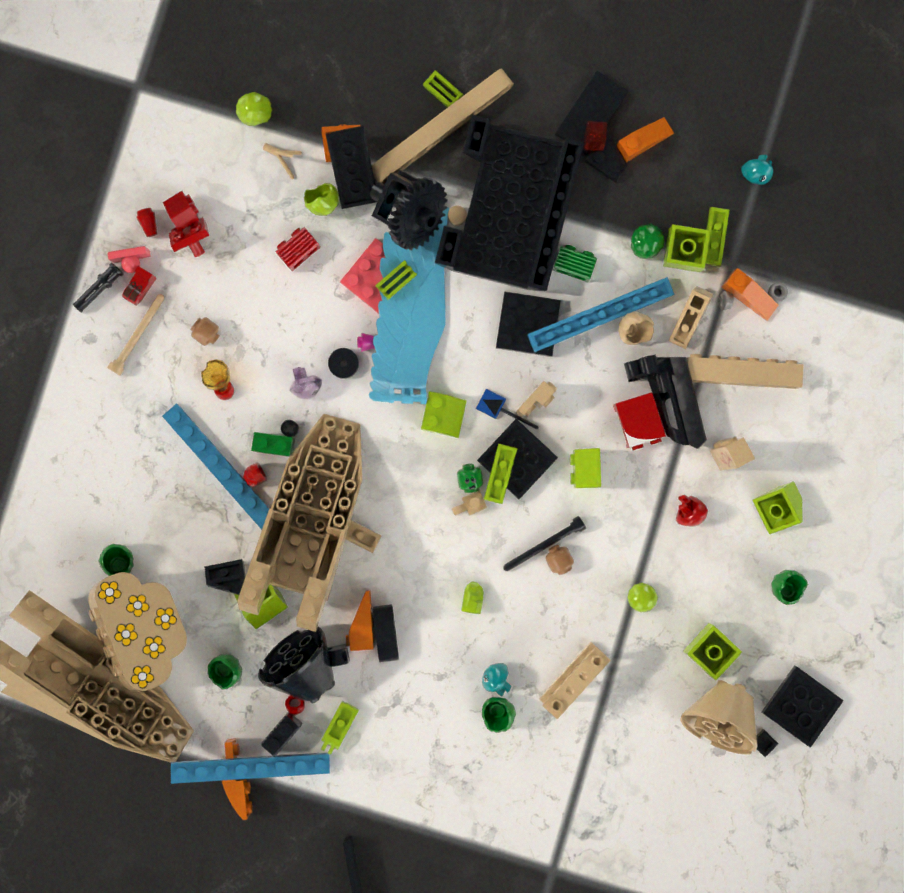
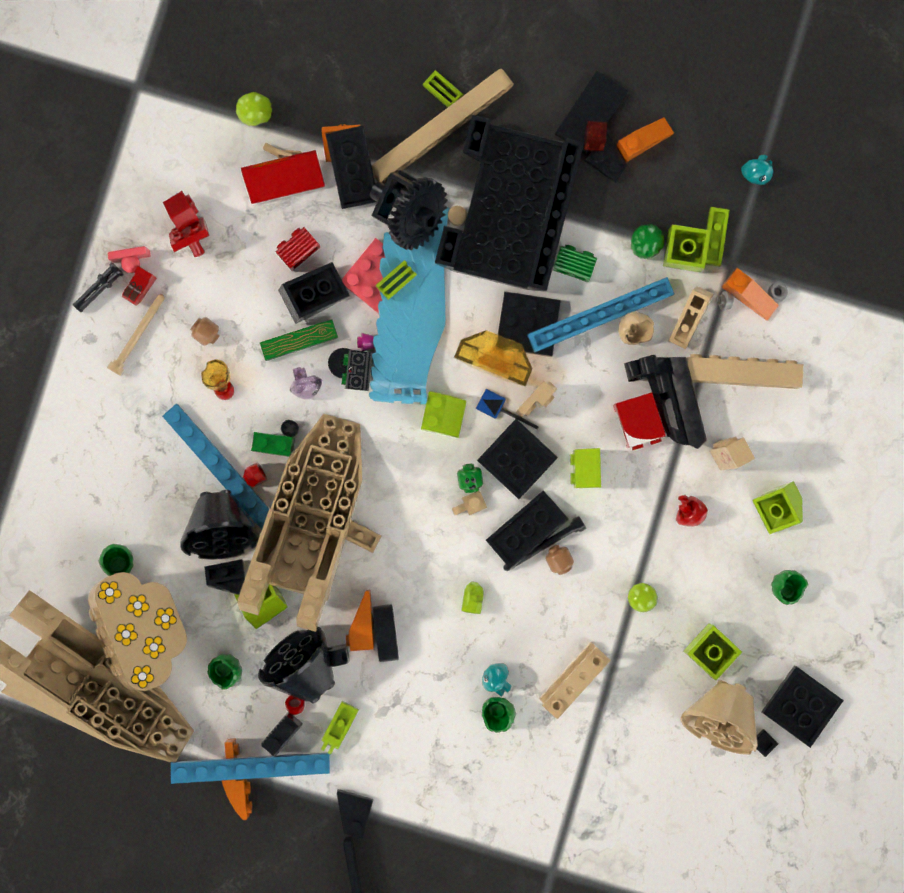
(147, 221): red cone -> none
(218, 528): none -> black cone
(283, 177): none -> red tile
(298, 340): none -> green tile
(313, 292): none -> black slope
(322, 199): lime hair -> none
(354, 812): none -> black wing
(357, 370): none -> brick
(495, 357): none -> clear yellow wedge
(500, 473): lime tile -> none
(527, 529): none -> black tile

